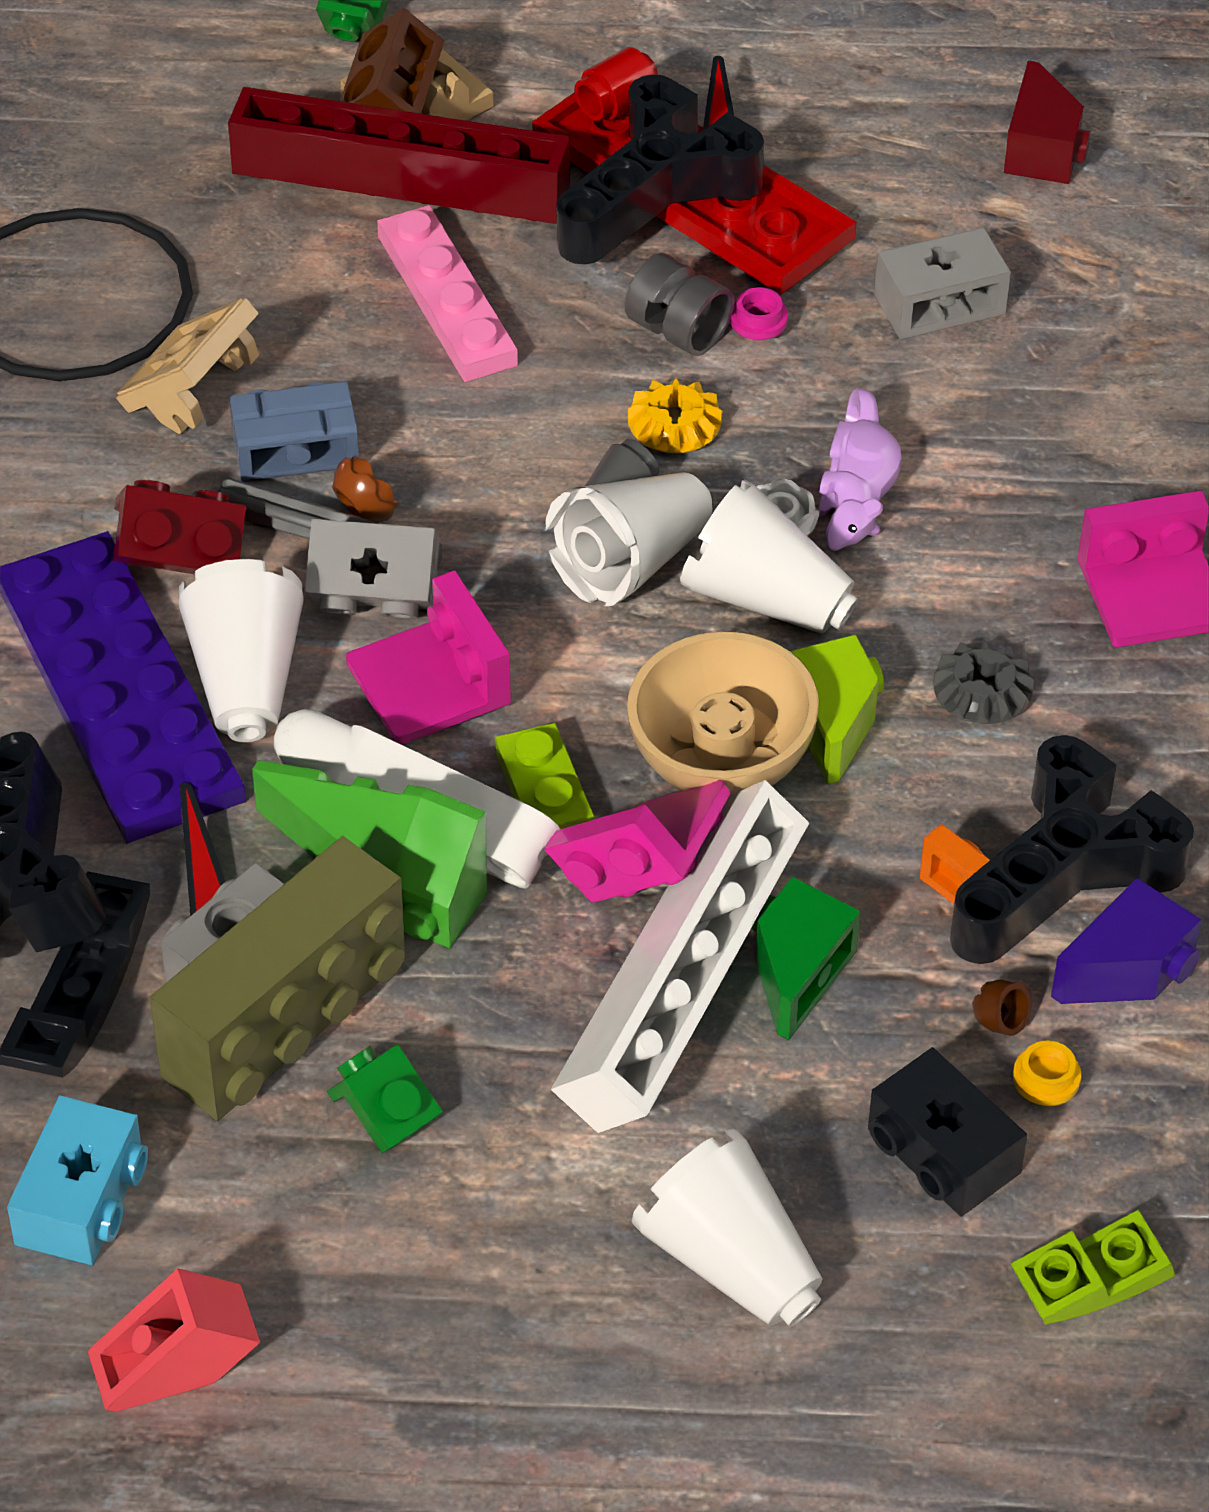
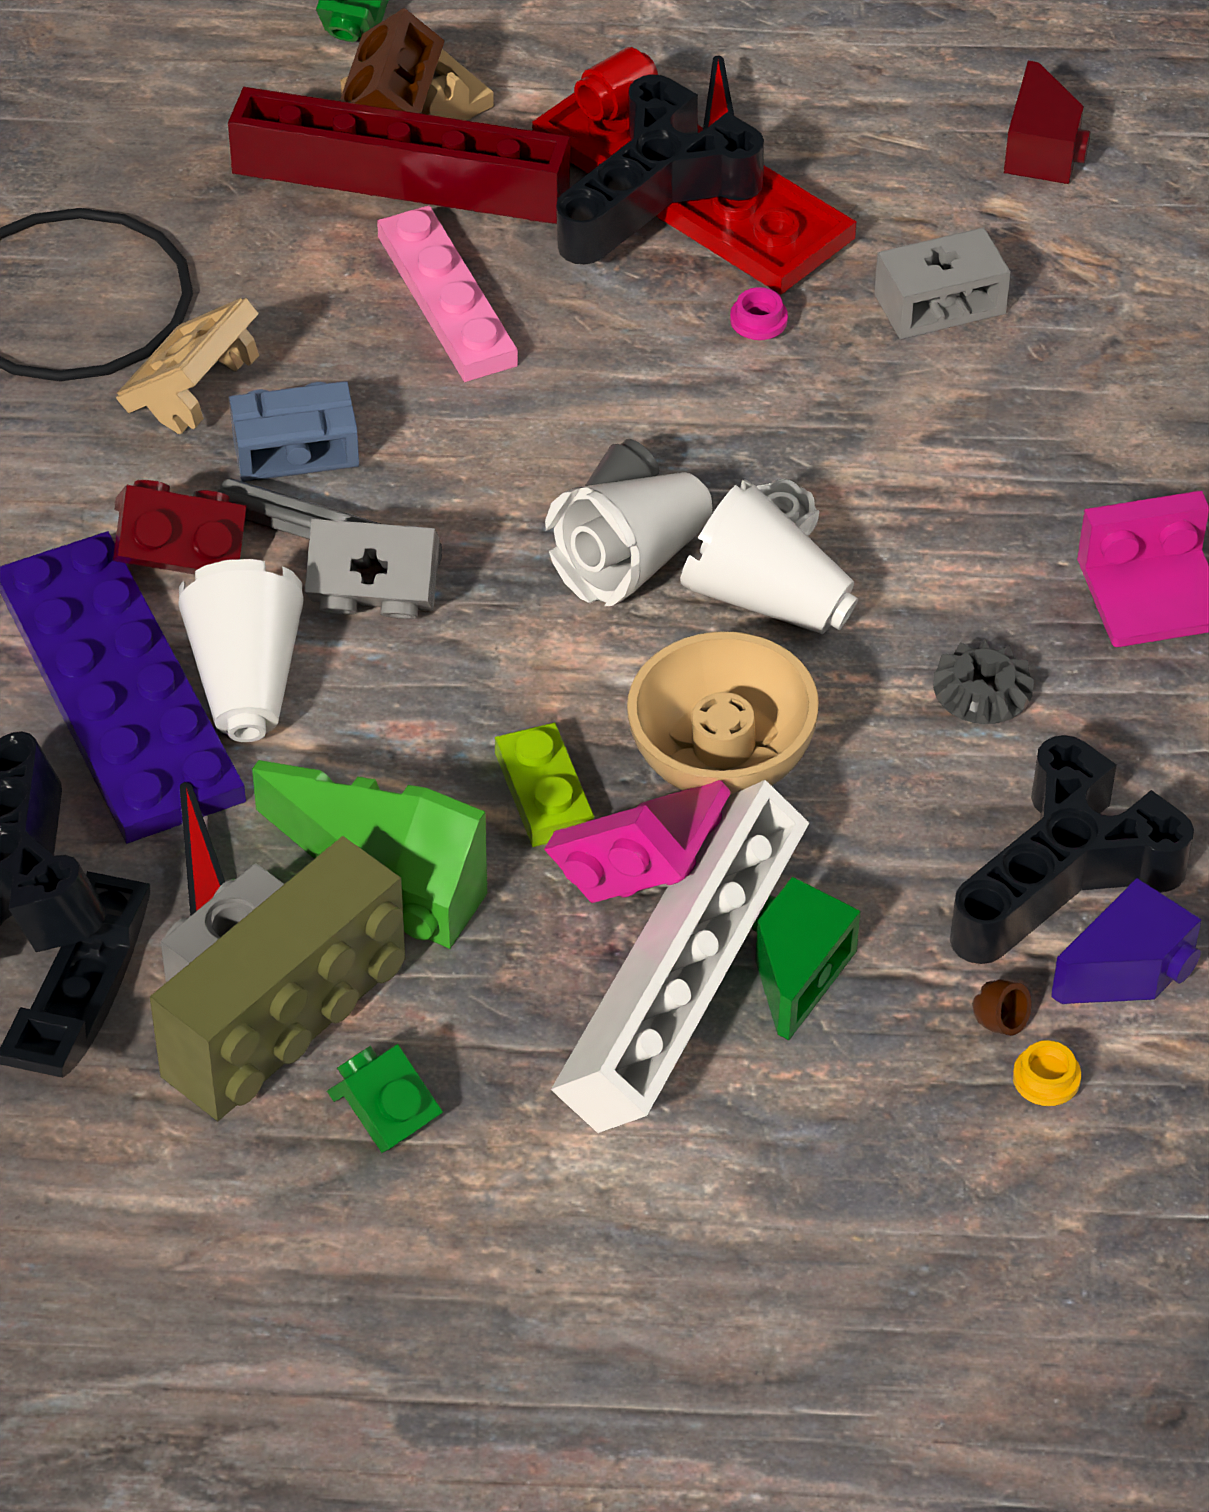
(77, 1181): medium azure brick -> none
(173, 1341): coral slope -> none
(362, 491): dark orange plate -> none
(435, 670): dark pink bracket -> none
(513, 829): white piece -> none
(654, 428): yellow gear -> none
(679, 304): flat silver wheel -> none
(733, 1231): white cone -> none
(847, 701): lime slope -> none
(860, 474): lavender animal -> none
(946, 1132): black brick -> none
(949, 861): orange plate -> none
(1089, 1274): lime slope -> none

